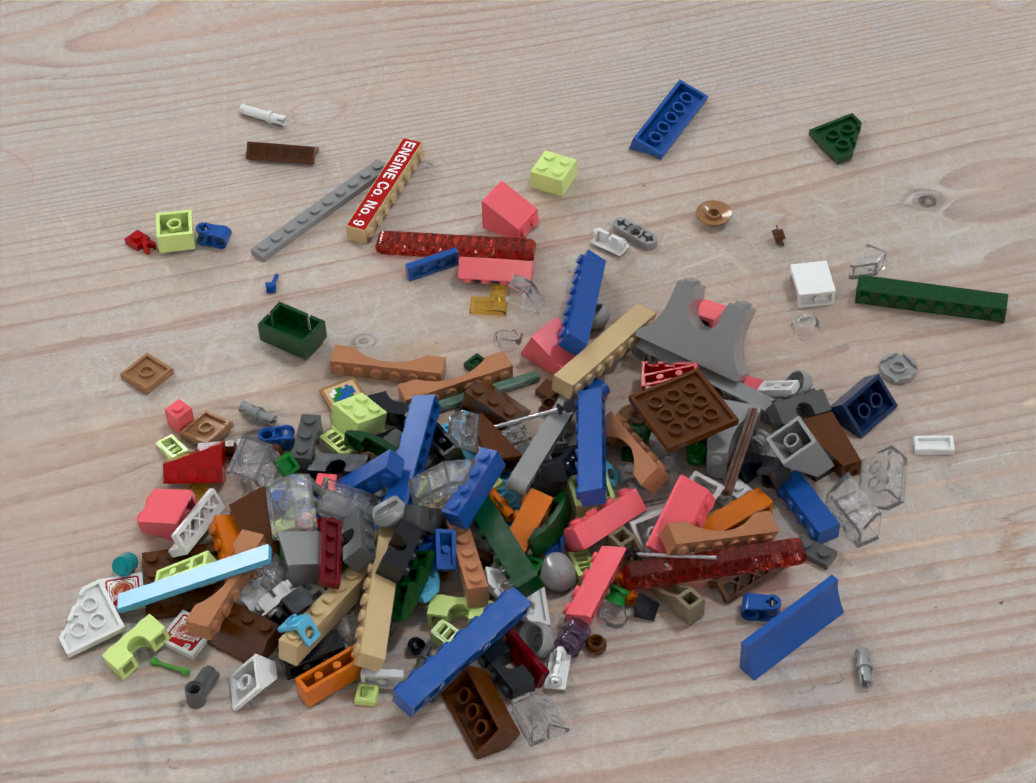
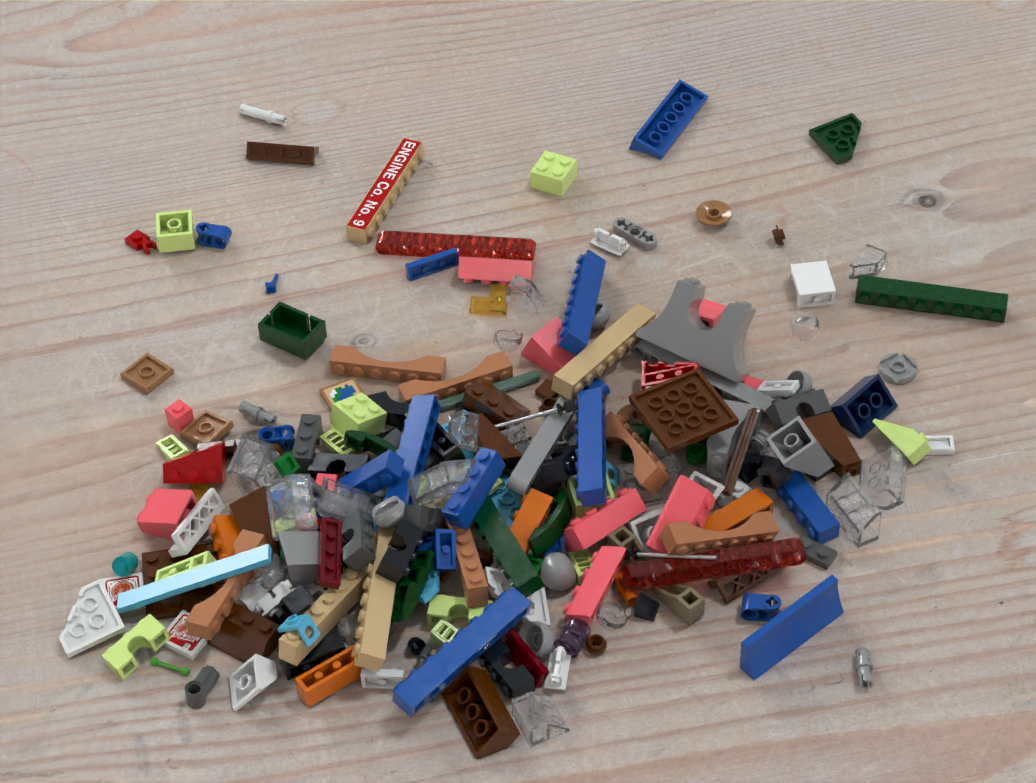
(318, 211): light grey plate -> none
(367, 694): yellowish green tile -> none
(473, 362): dark green tile -> none
(507, 512): orange pin -> none
(508, 212): coral slope -> none
(617, 597): green wheel -> none
(907, 440): none -> yellowish green slope

